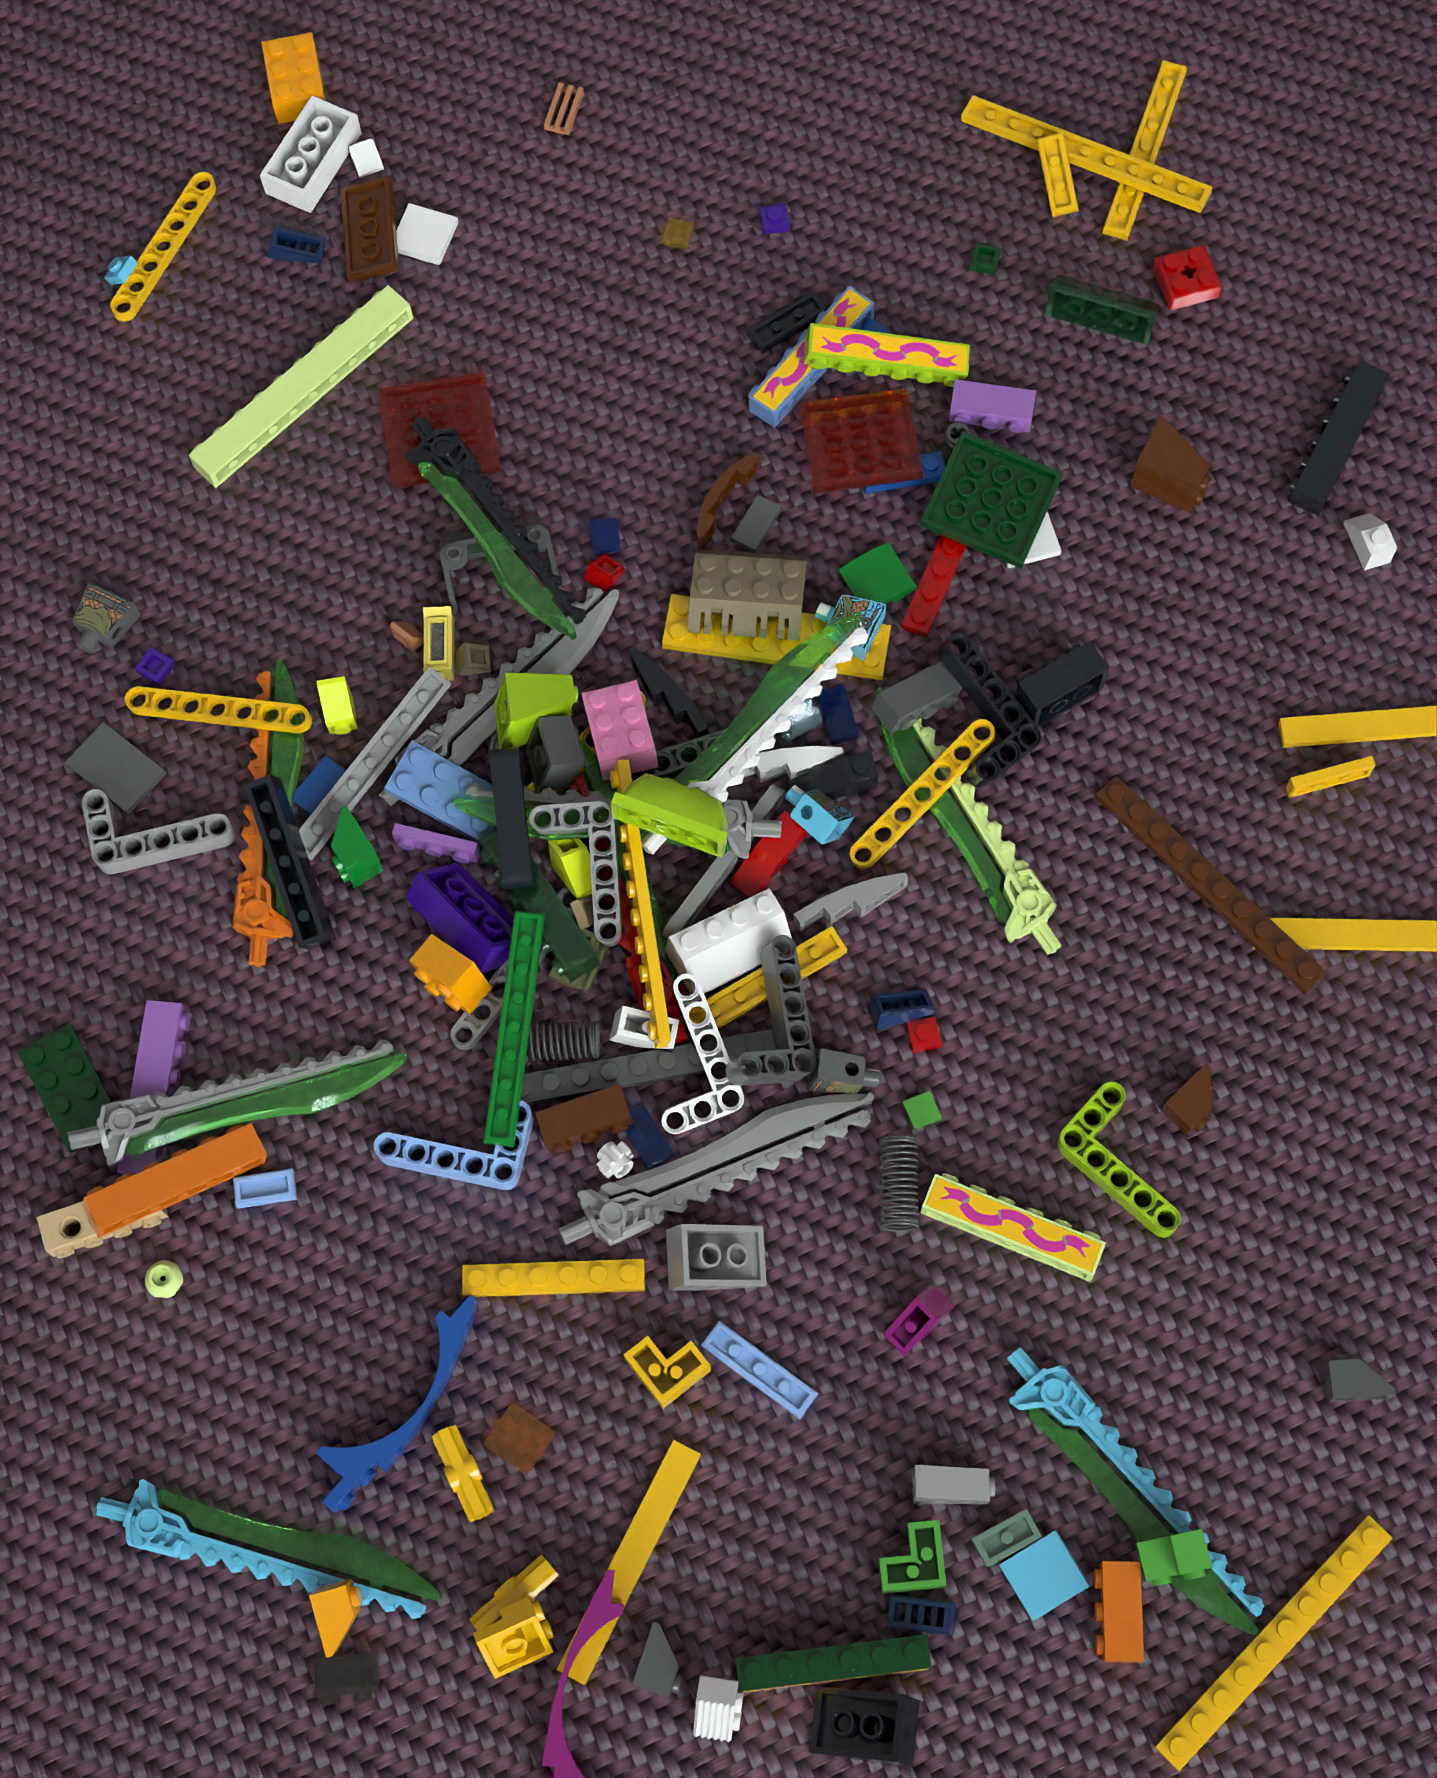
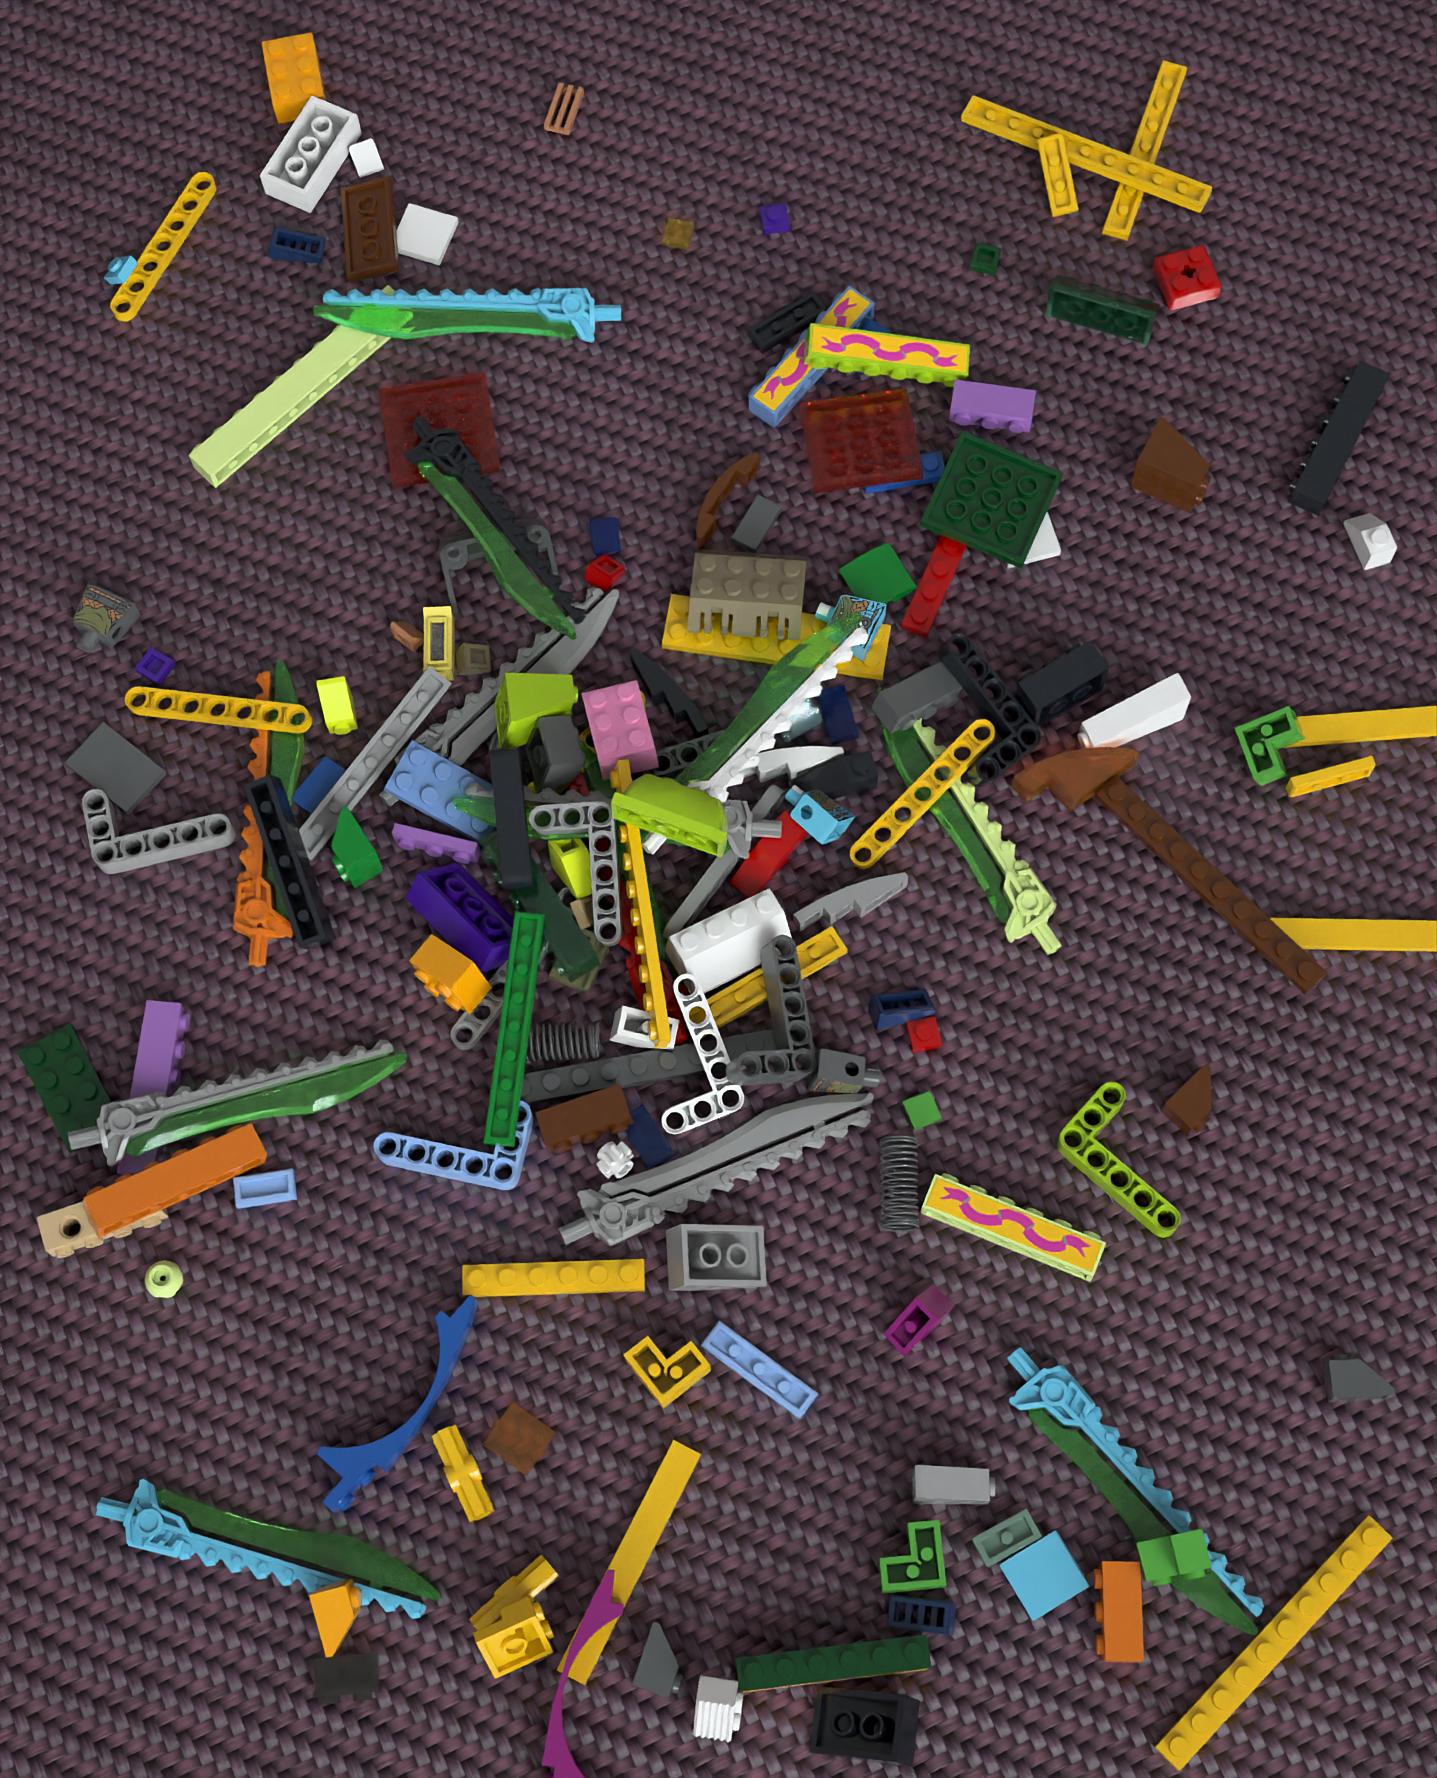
(557, 310): none -> piece
(955, 428): dark grey bush -> none
(1075, 774): none -> clear orange slope
(1137, 715): none -> white slope
(1263, 738): none -> bright green brick

